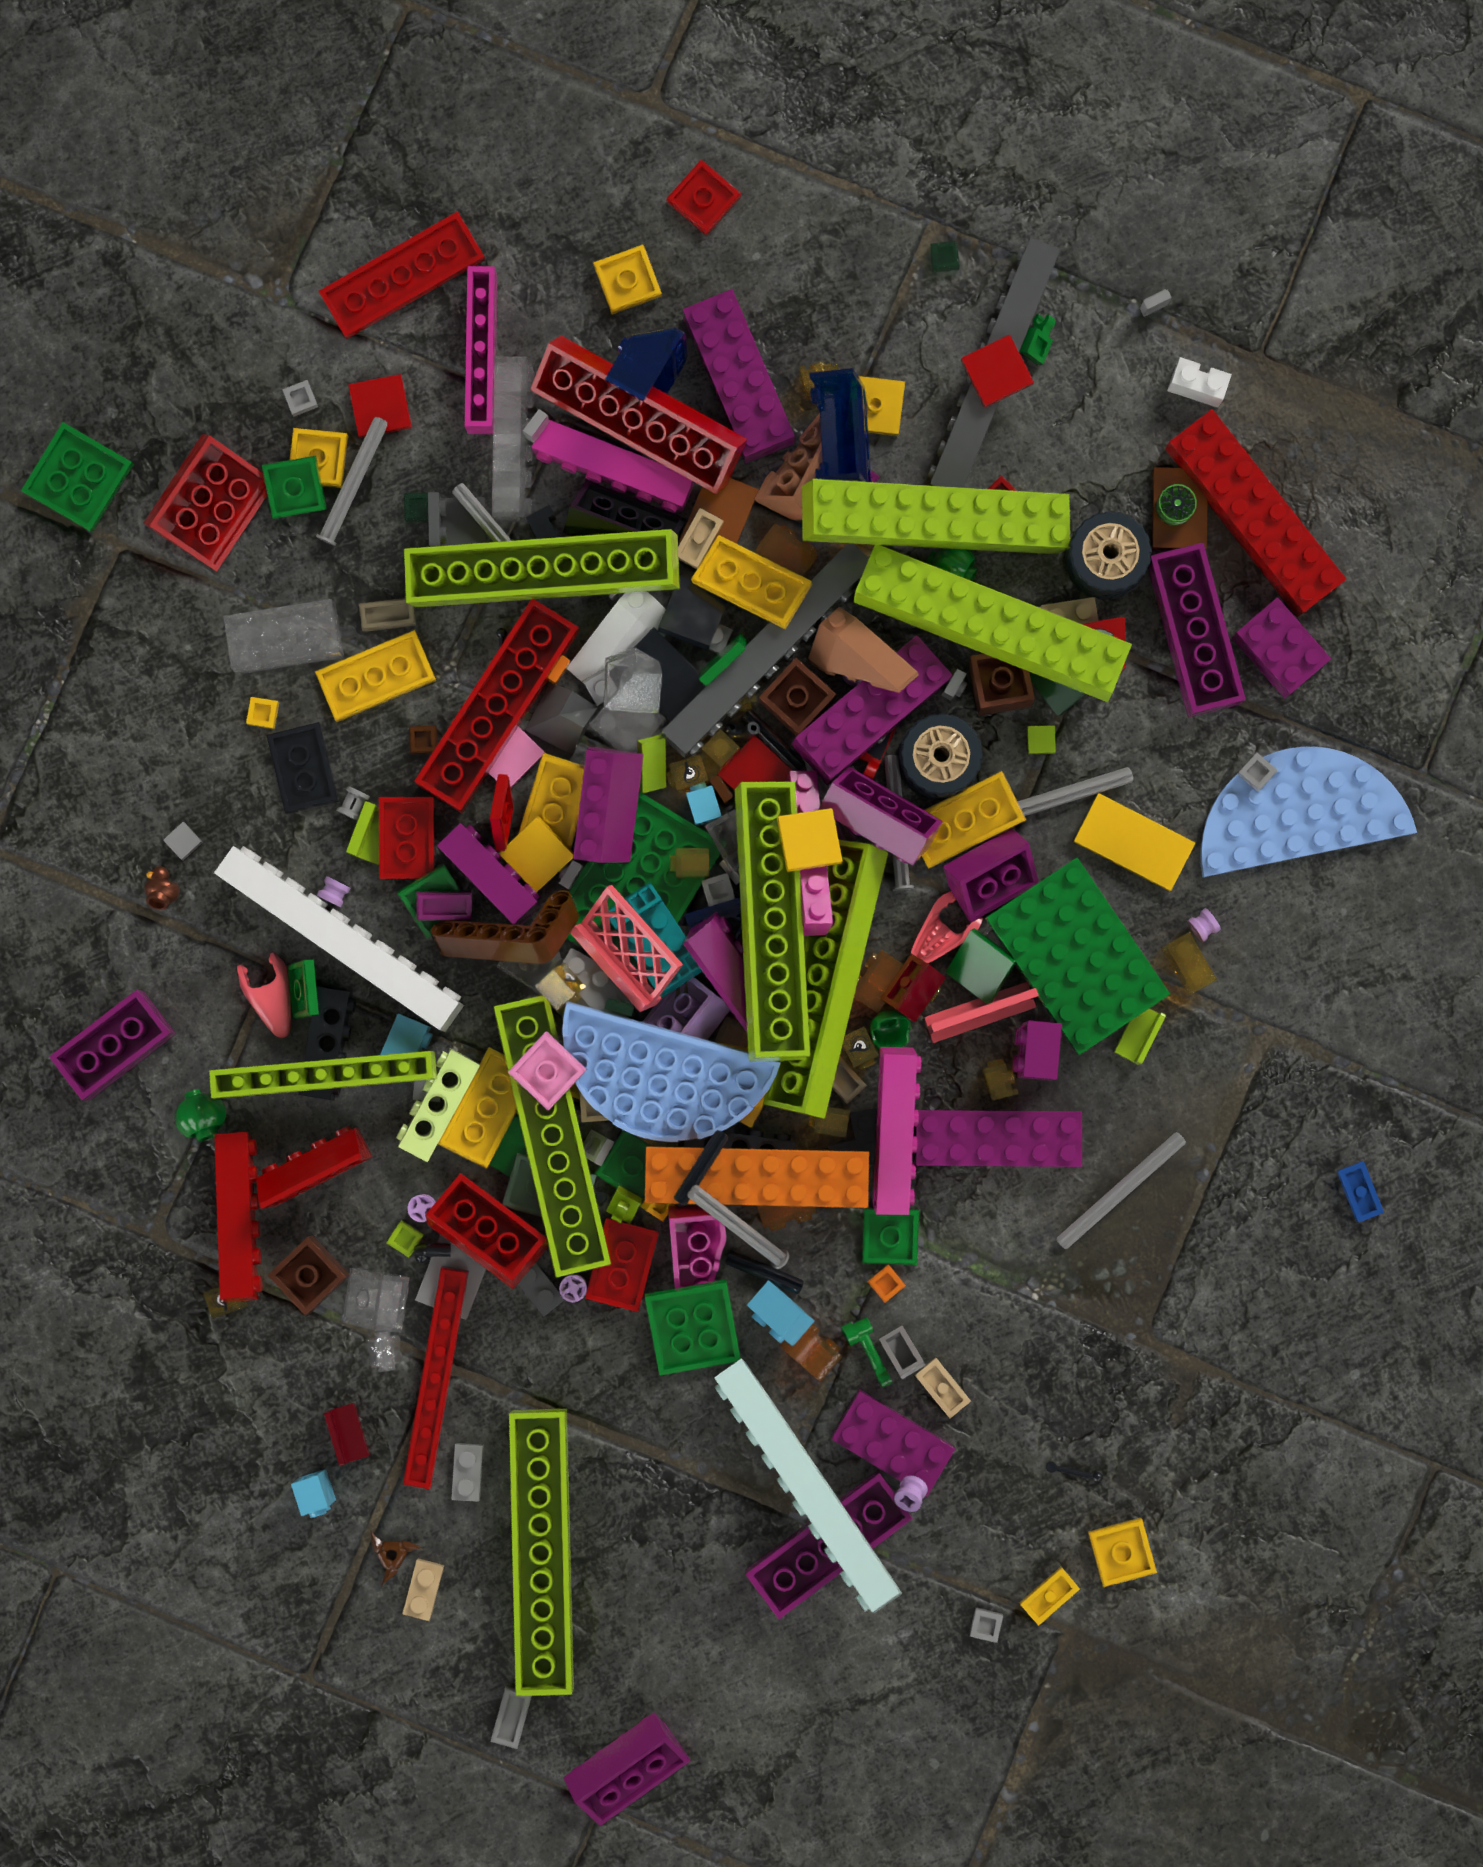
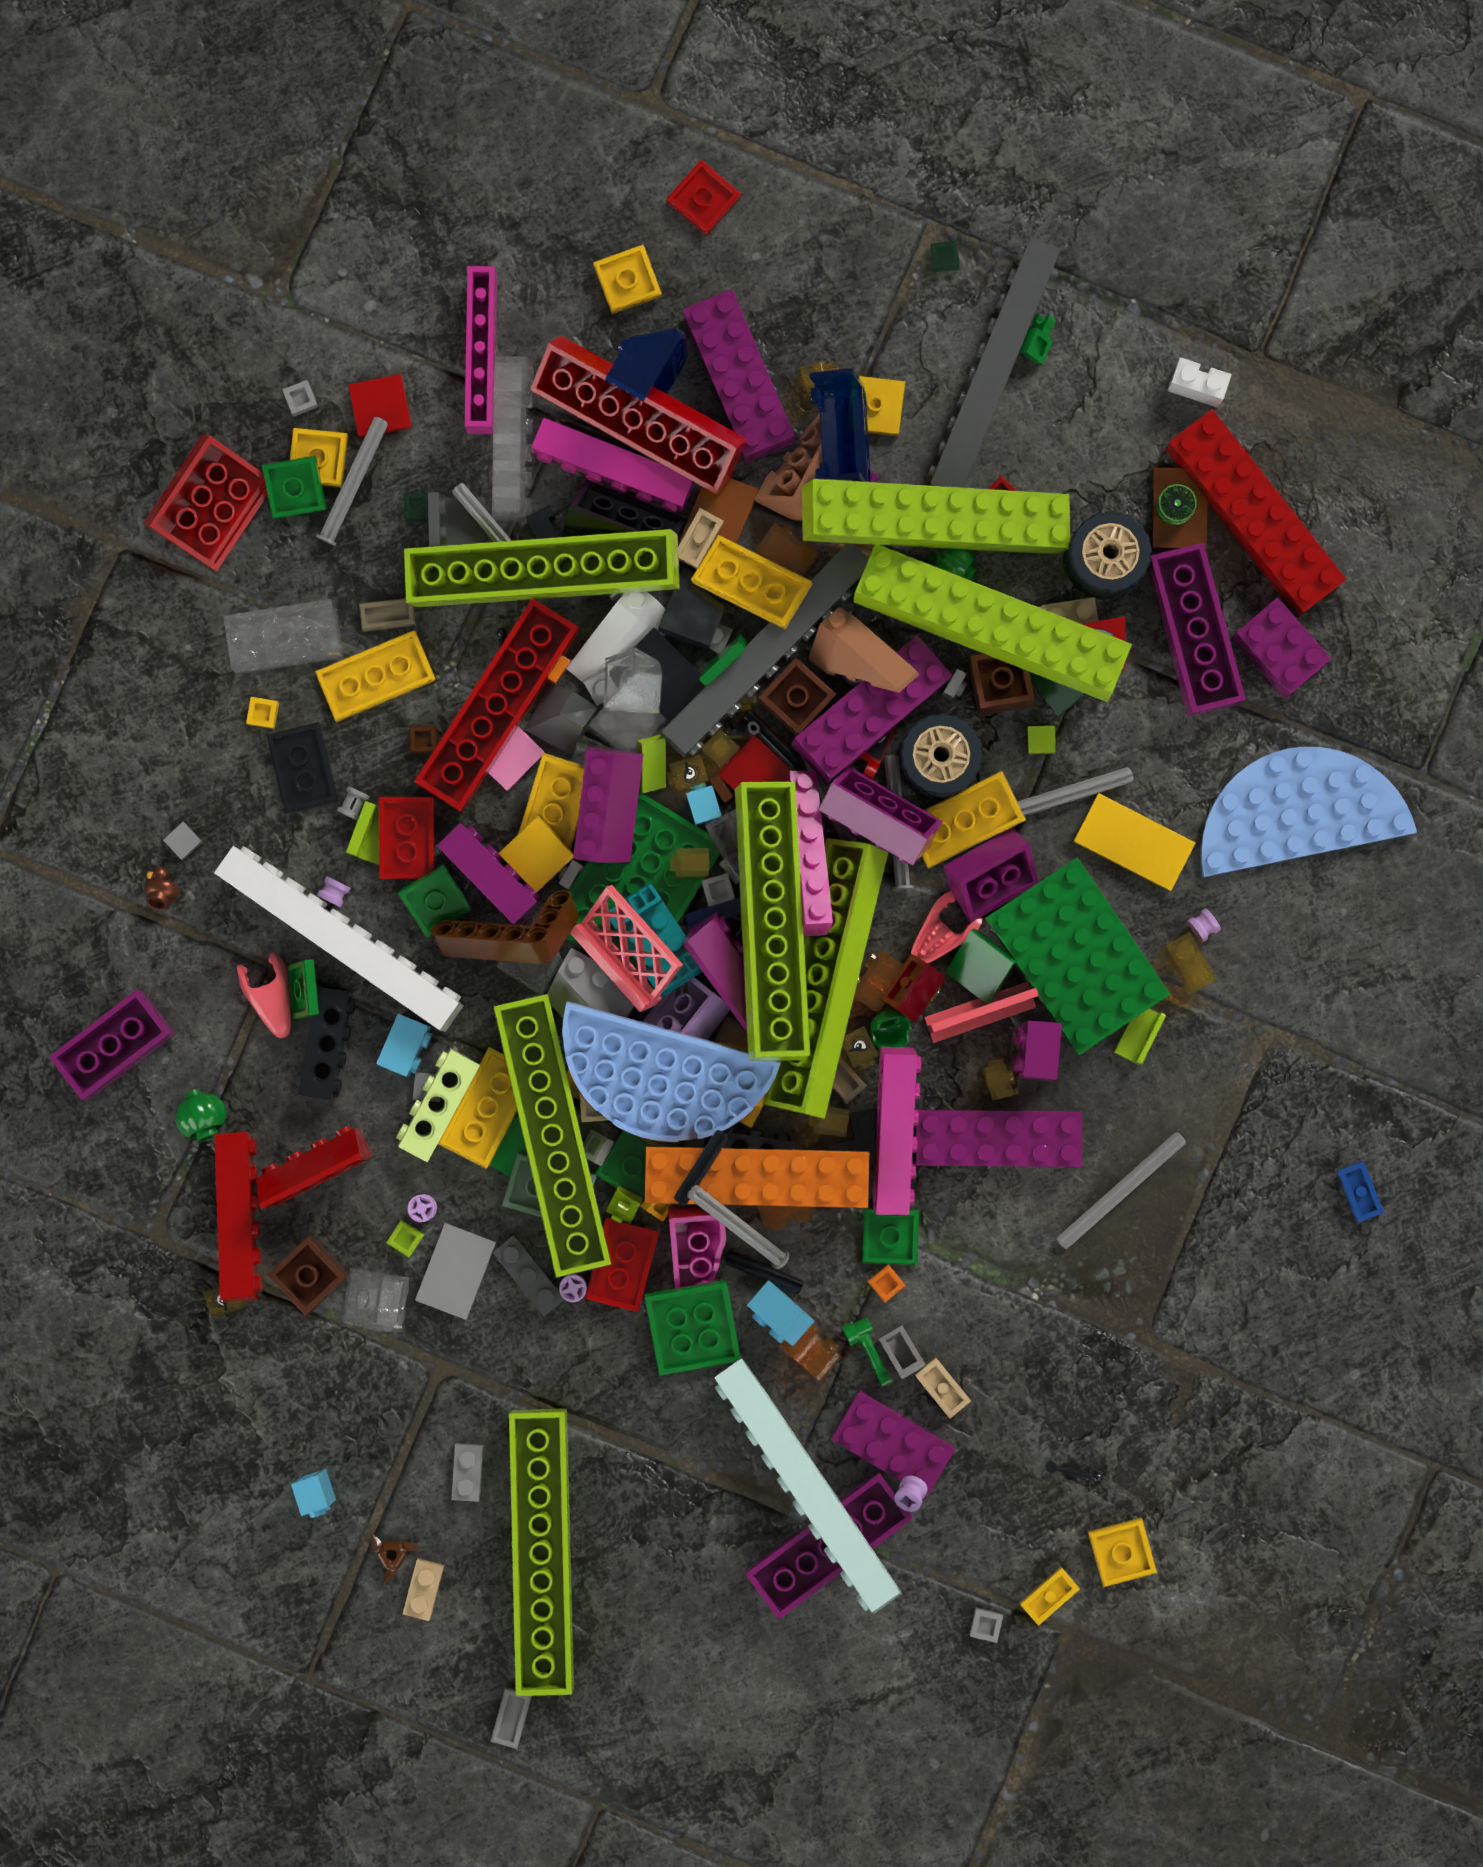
(77, 477): green plate -> none
(323, 1074): lime brick -> none
(346, 1434): dark red panel -> none
(384, 1351): clear piece -> none
(401, 275): red plate -> none
(426, 1250): black arm -> none
(436, 1377): red tile -> none
(444, 905): magenta tile -> none
(486, 1231): red brick -> none
(502, 812): red tile -> none
(536, 426): light grey tile -> none
(547, 1070): bright pink tile -> none
(561, 986): clear yellow brick -> none
(619, 1007): clear green tile -> none
(626, 1769): magenta slope -> none
(809, 840): yellow tile -> none
(997, 371): red tile -> none
(1155, 302): light grey tile -> none
(1257, 772): light grey plate -> none

